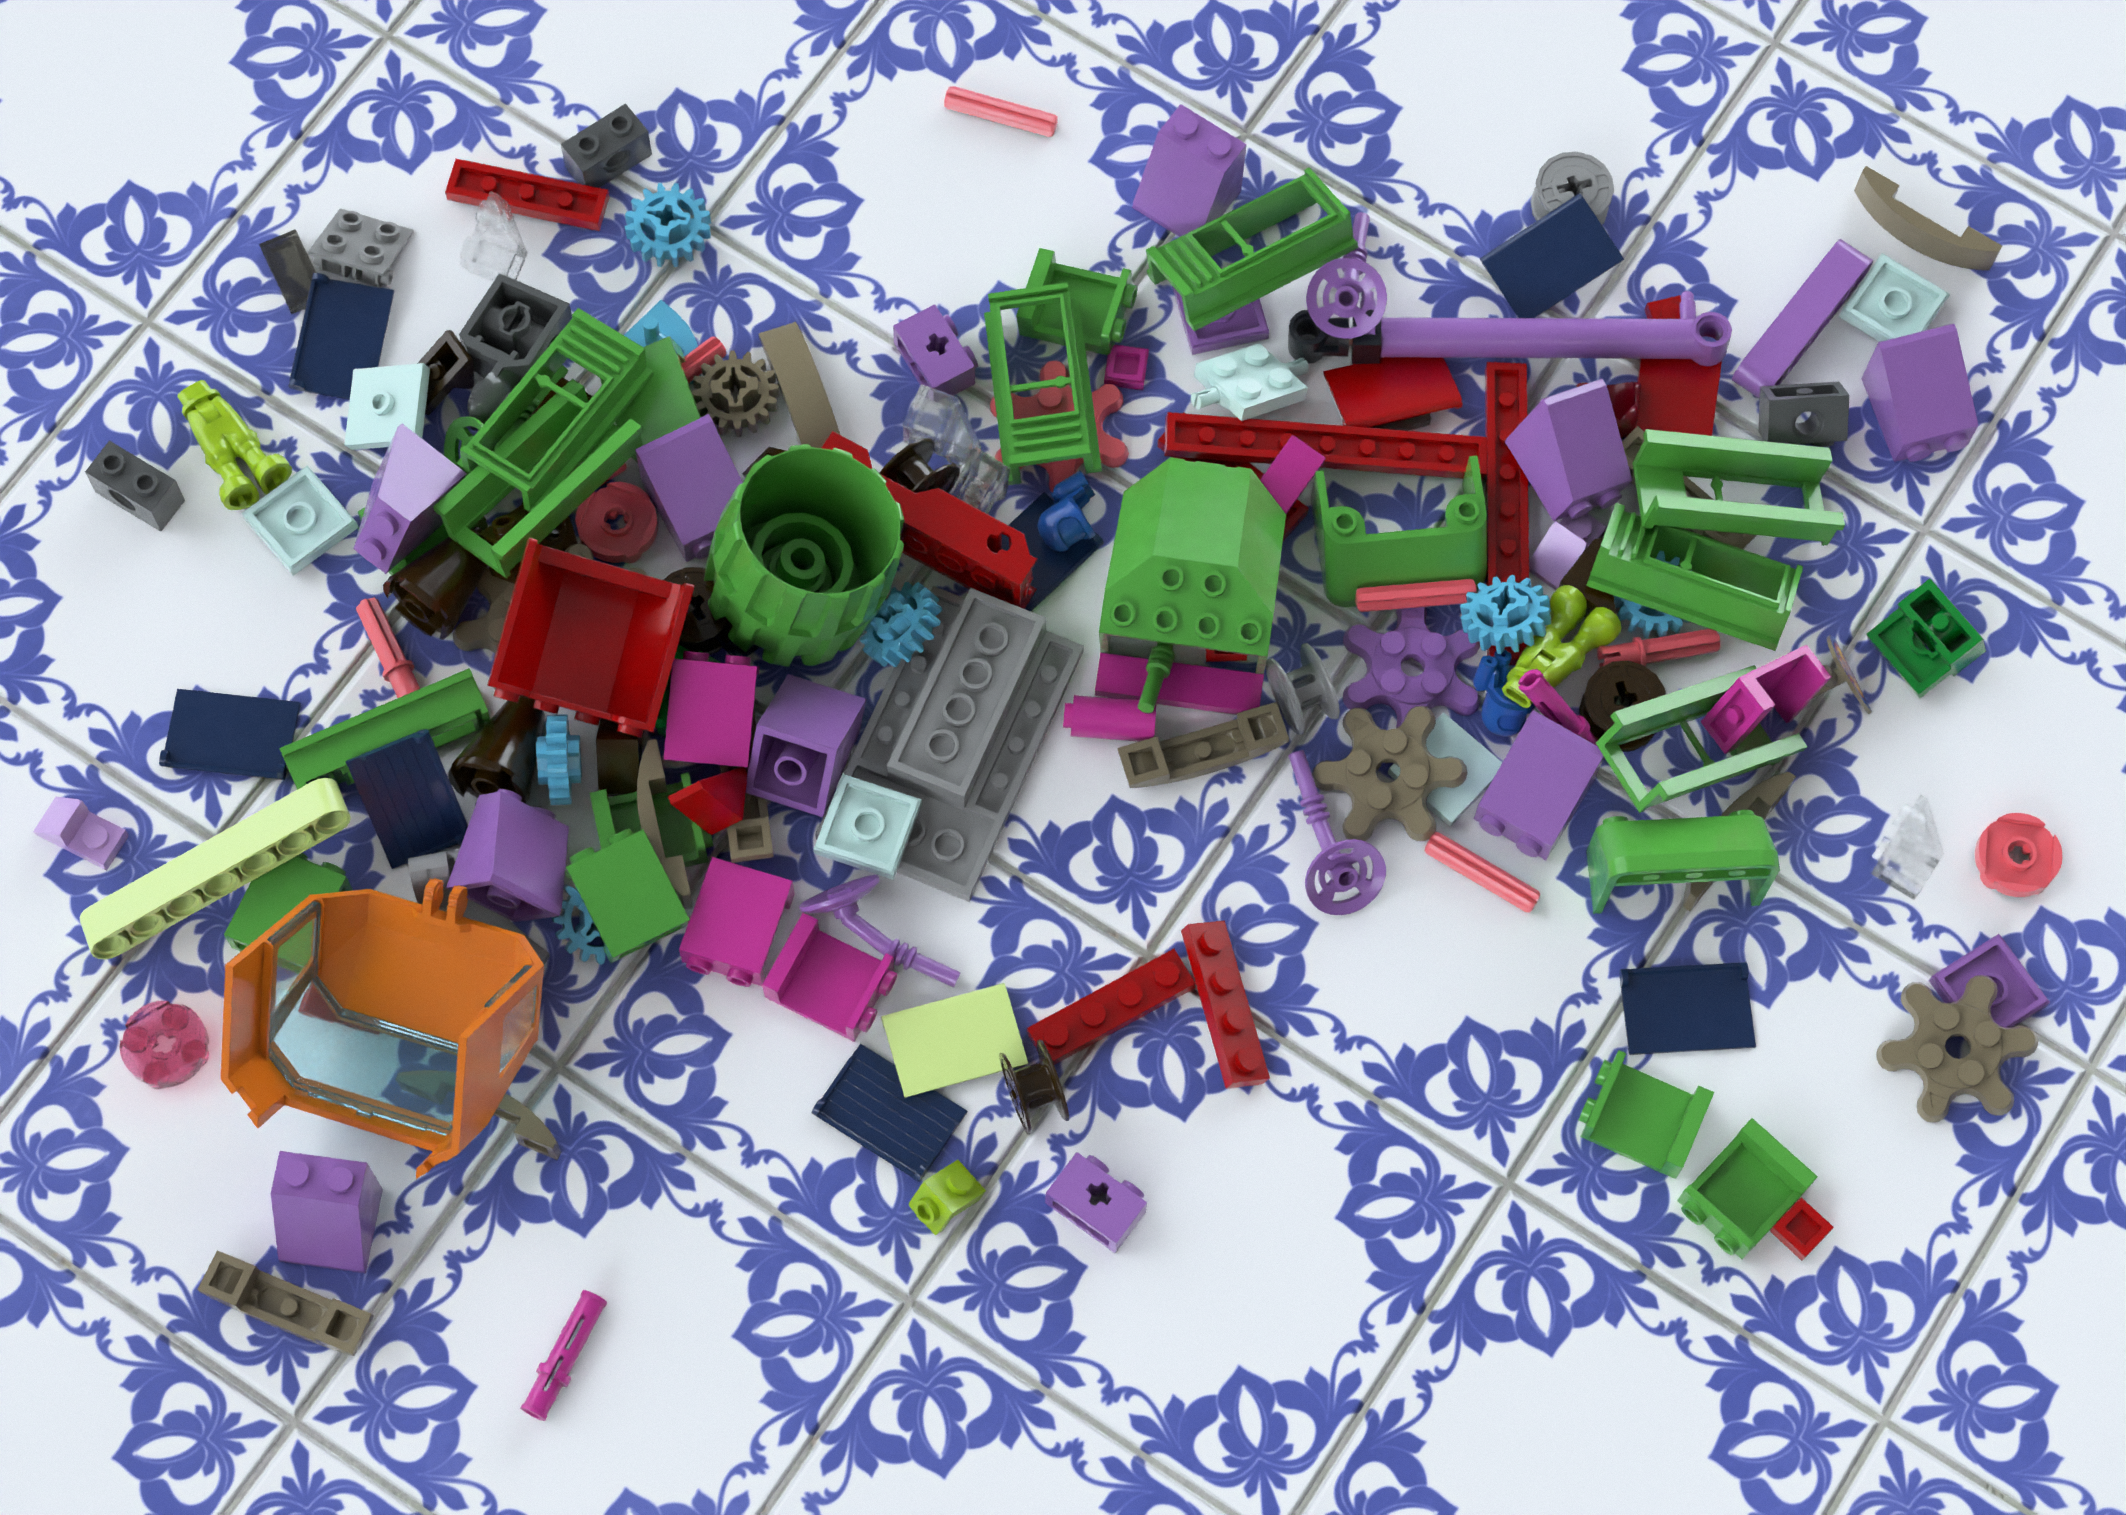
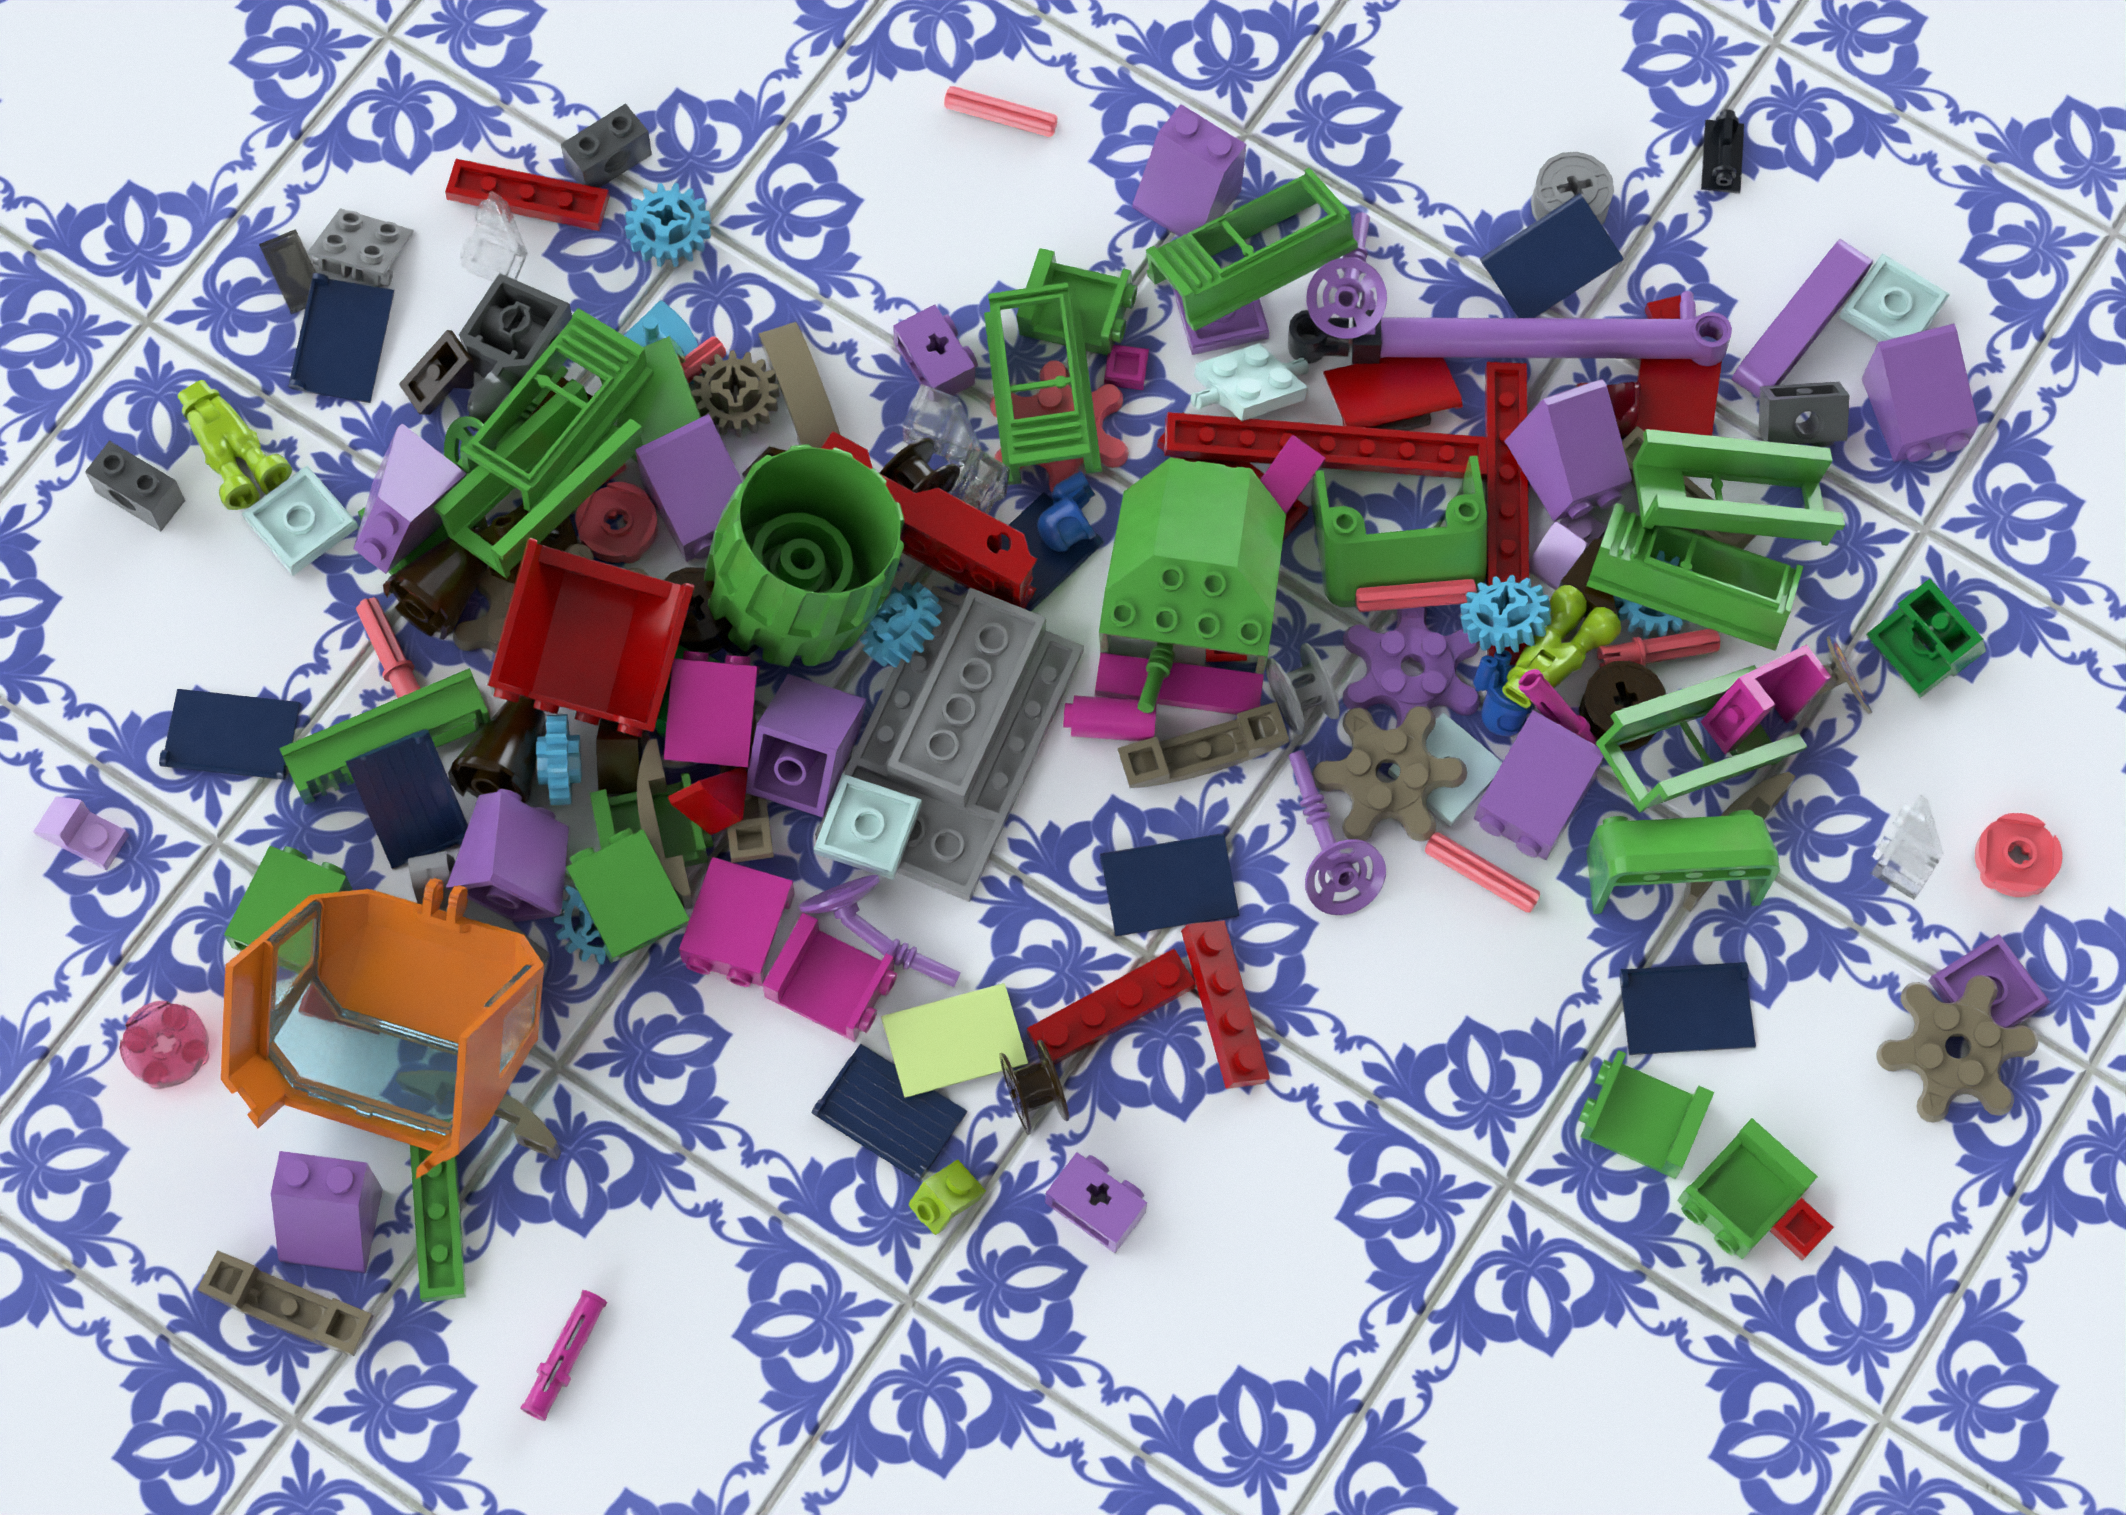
(214, 868): yellowish green beam -> none
(383, 401): light aqua plate -> none
(438, 1229): none -> bright green plate
(1169, 884): none -> dark blue piece
(1723, 153): none -> black hinge
(1920, 233): dark tan slope -> none

